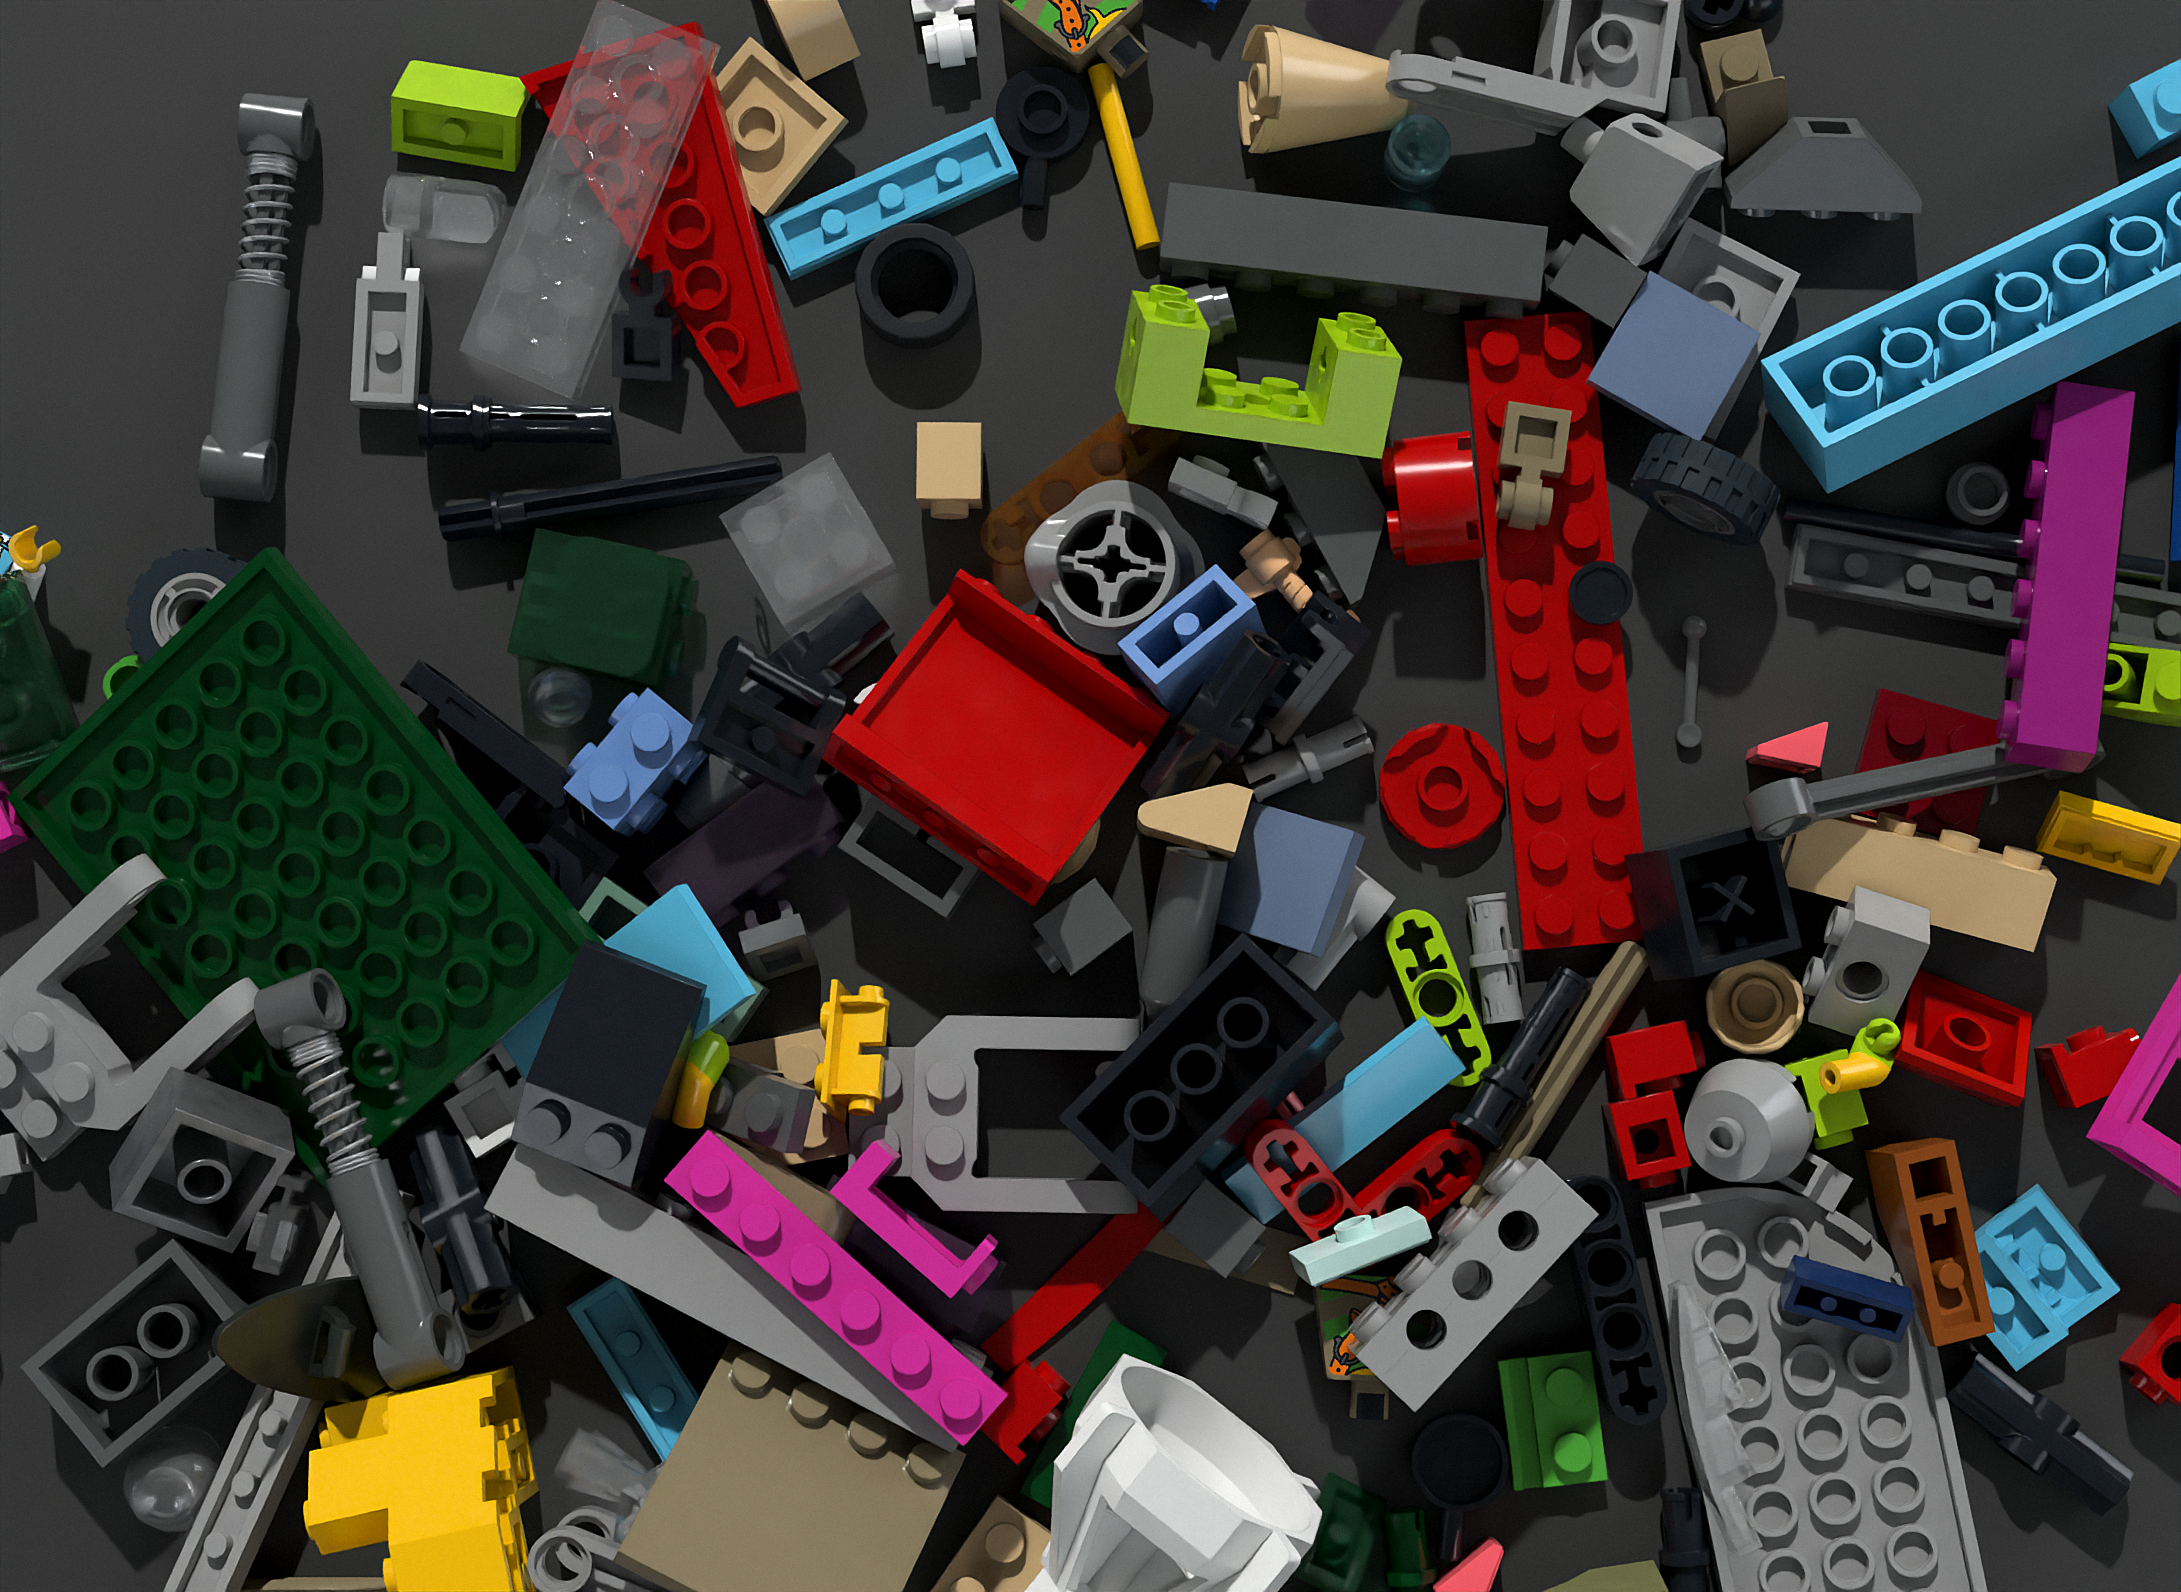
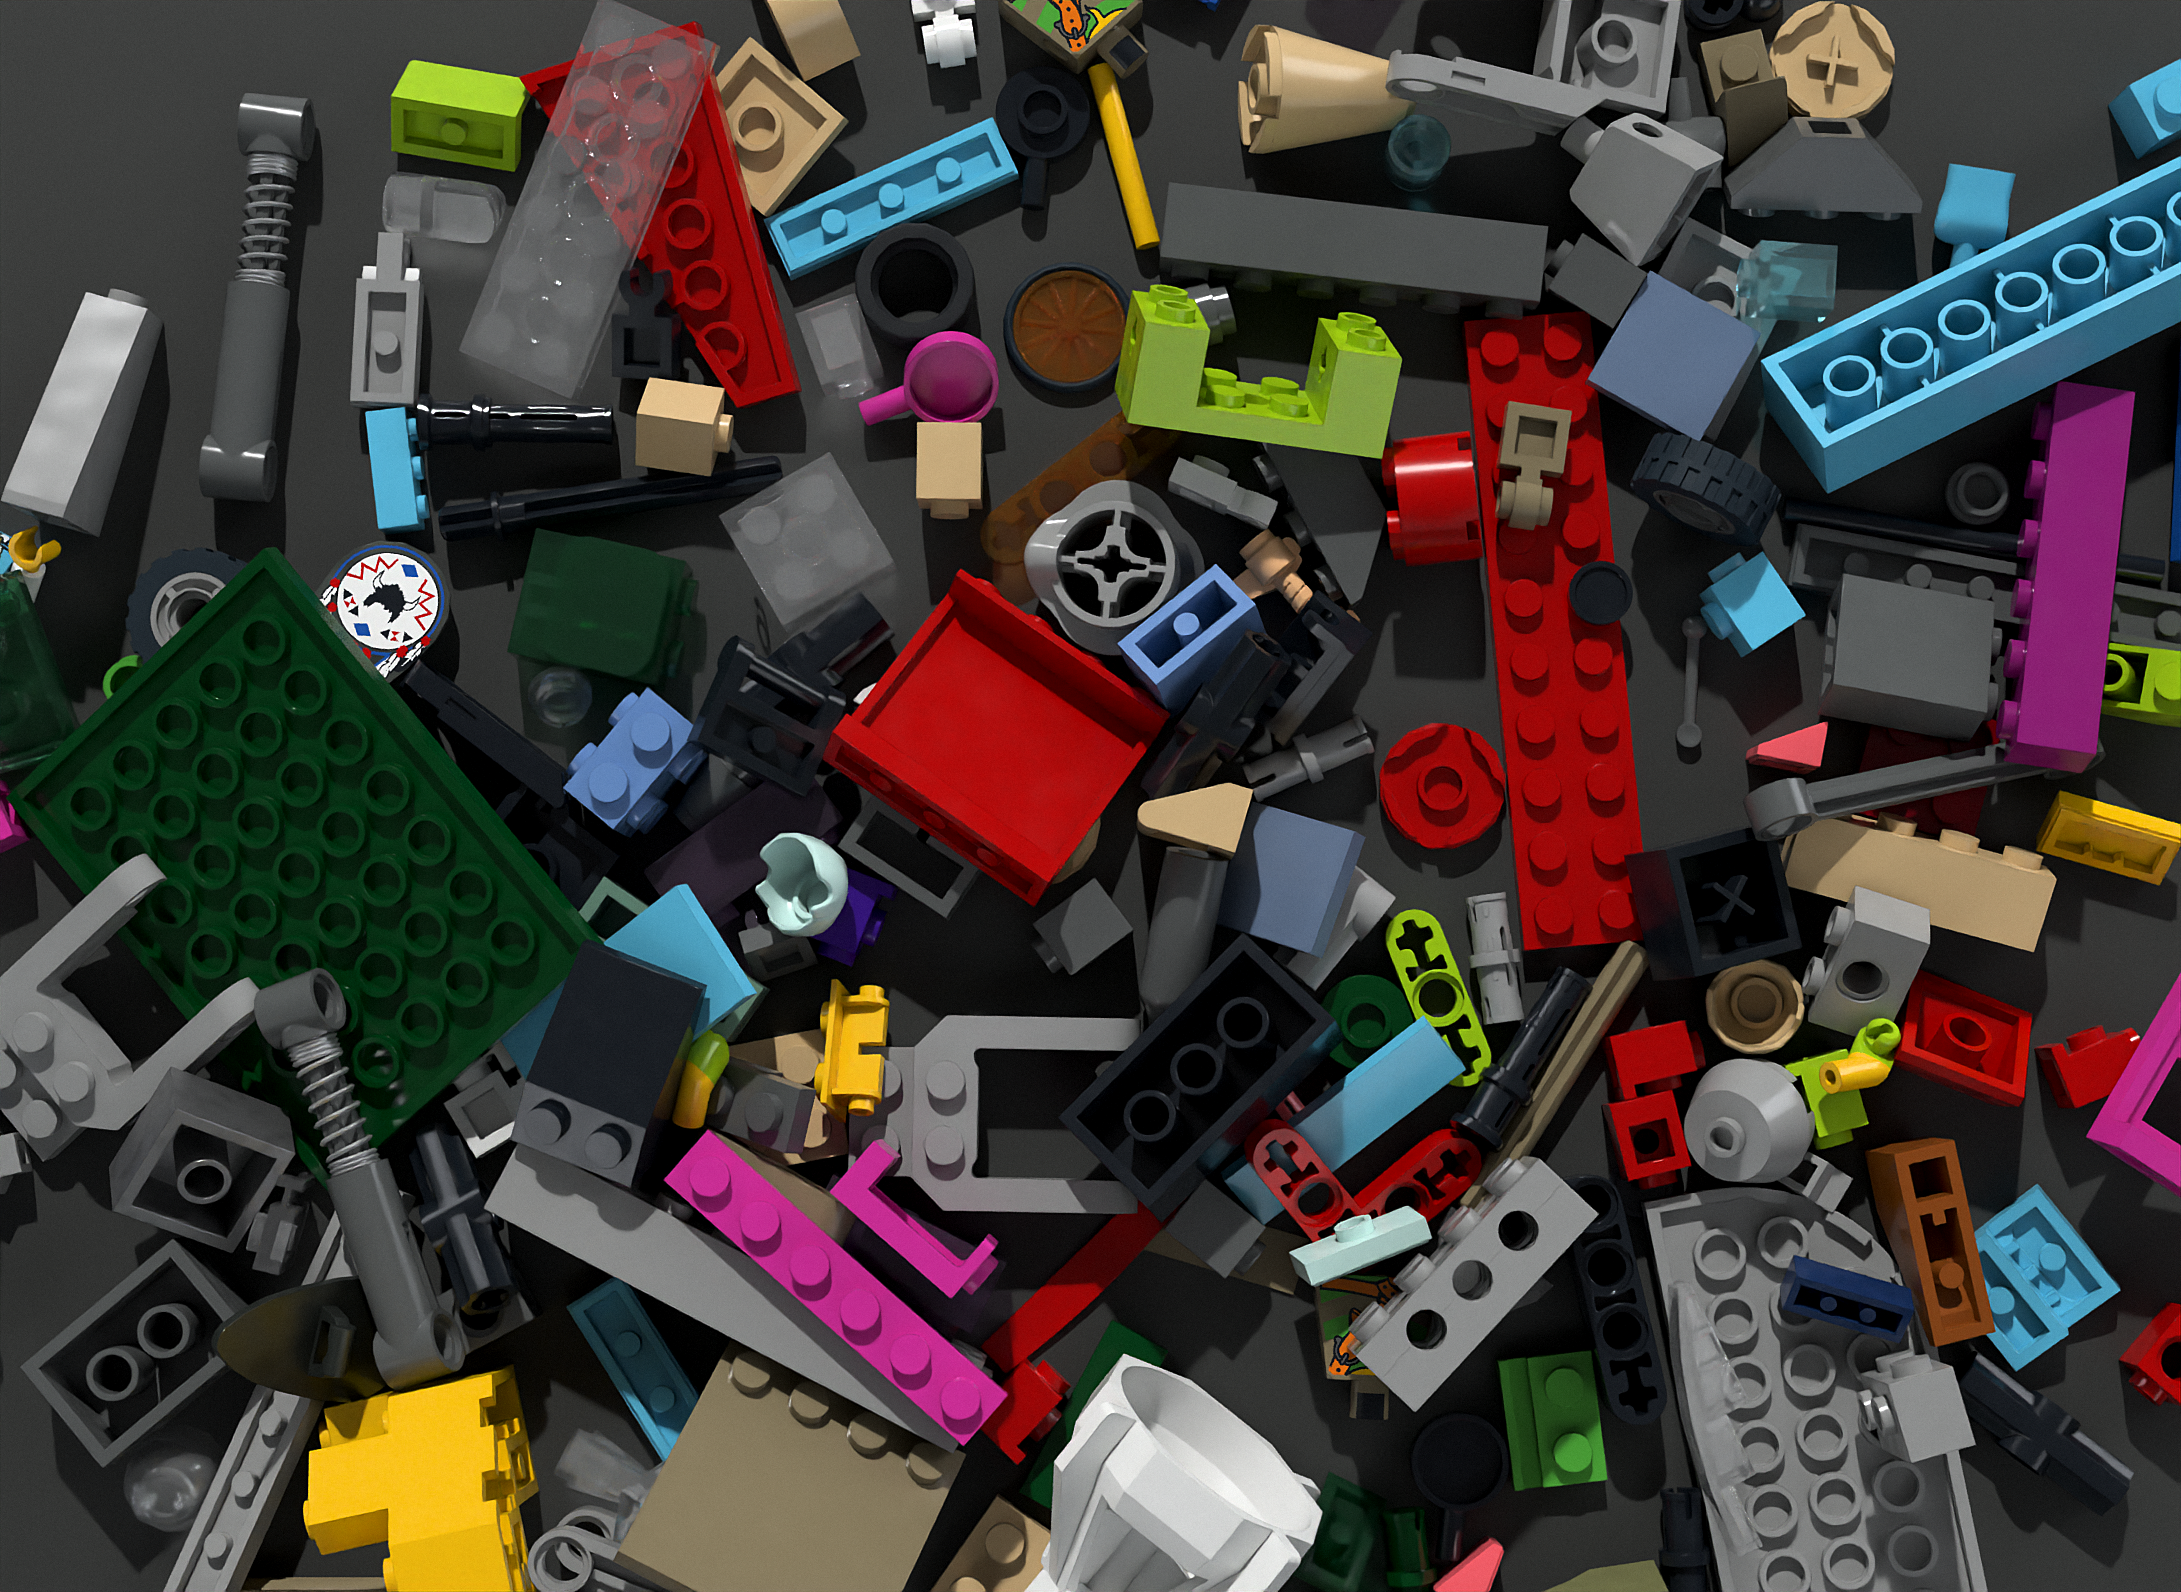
(86, 414): none -> light grey slope
(388, 603): none -> shield
(396, 471): none -> medium azure piece
(682, 427): none -> tan brick
(803, 884): none -> light aqua hair
(841, 347): none -> clear brick
(859, 919): none -> dark purple brick
(944, 381): none -> dark pink piece
(1066, 327): none -> clear orange wheel
(1368, 1014): none -> dark green piece
(1748, 602): none -> medium azure brick
(1788, 281): none -> clear light blue brick
(1833, 61): none -> tan tile
(1908, 658): none -> dark grey brick
(1914, 1406): none -> light grey brick
(1973, 210): none -> medium azure piece

